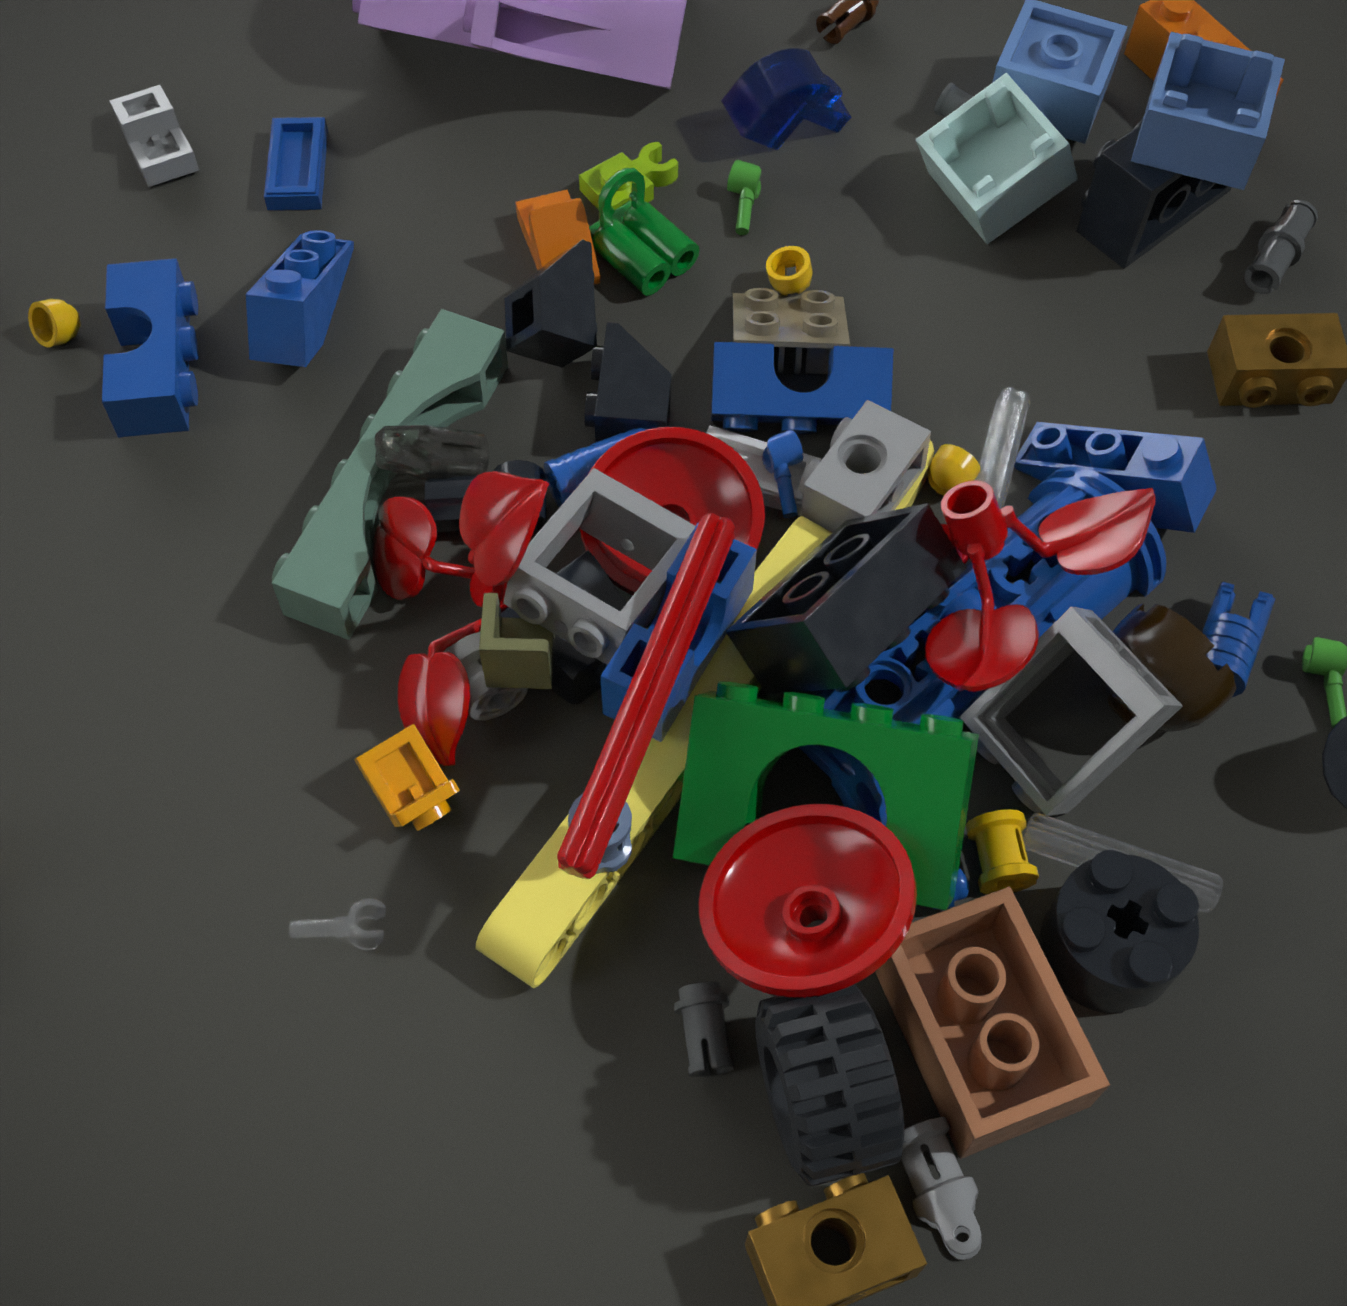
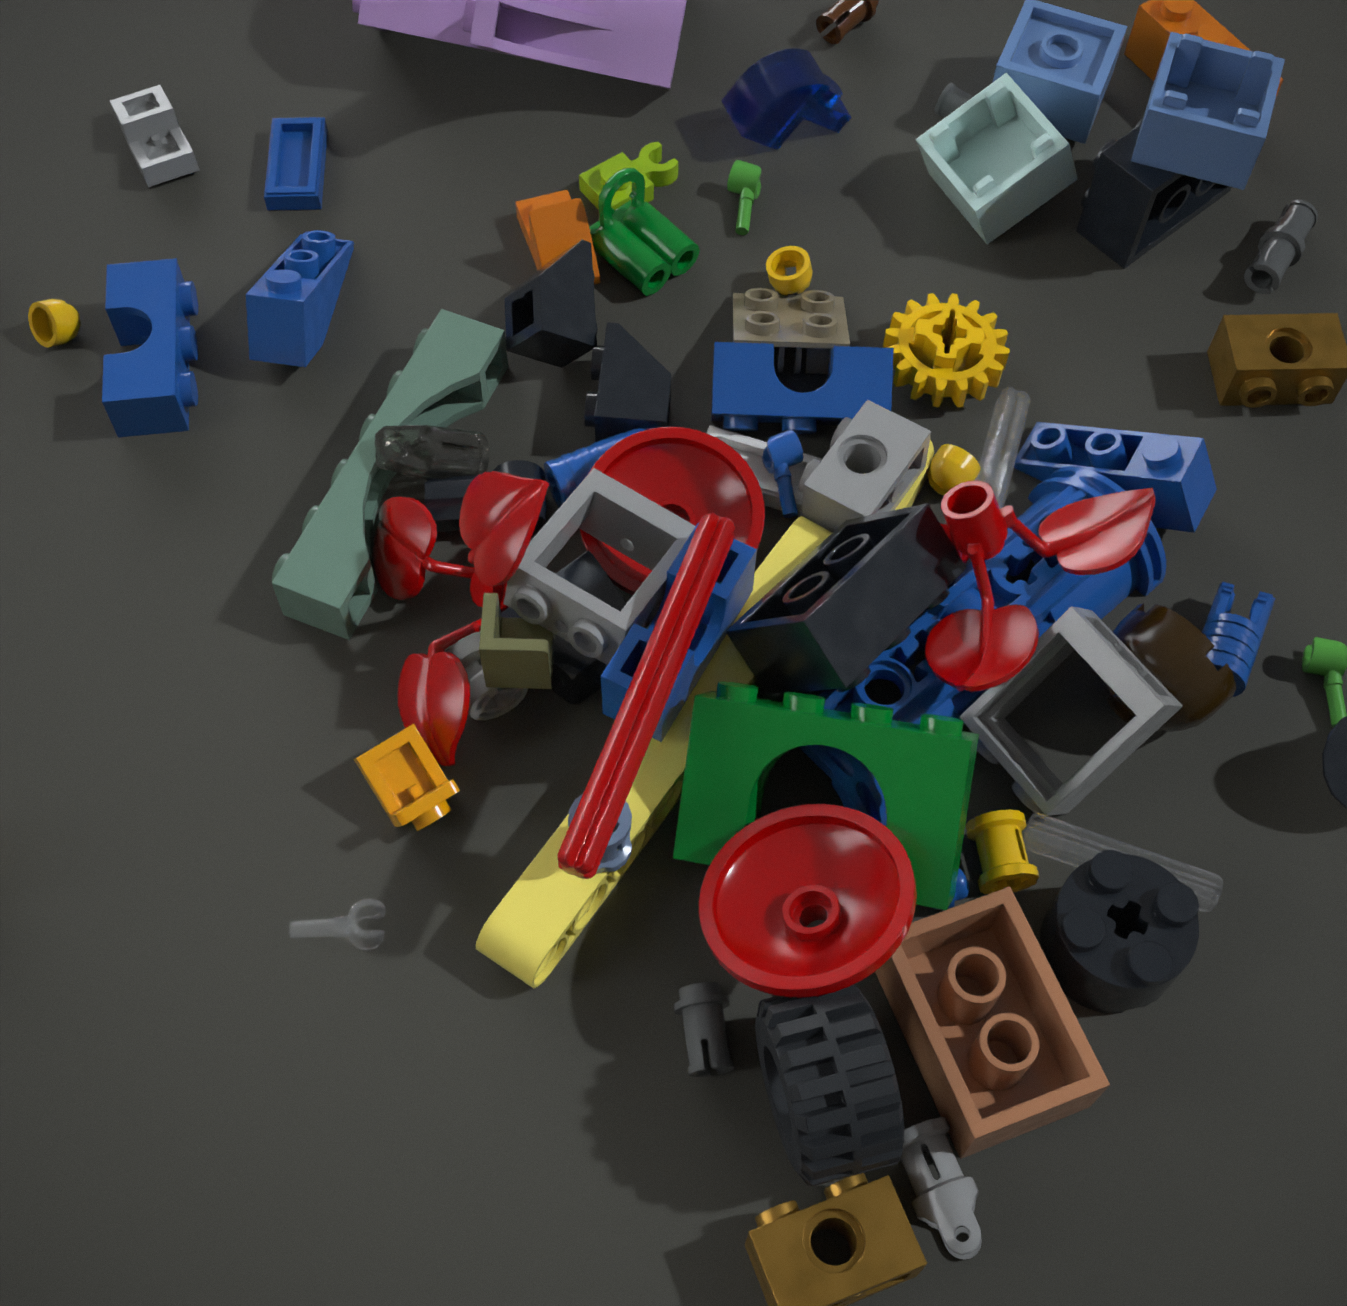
(973, 354): none -> yellow gear

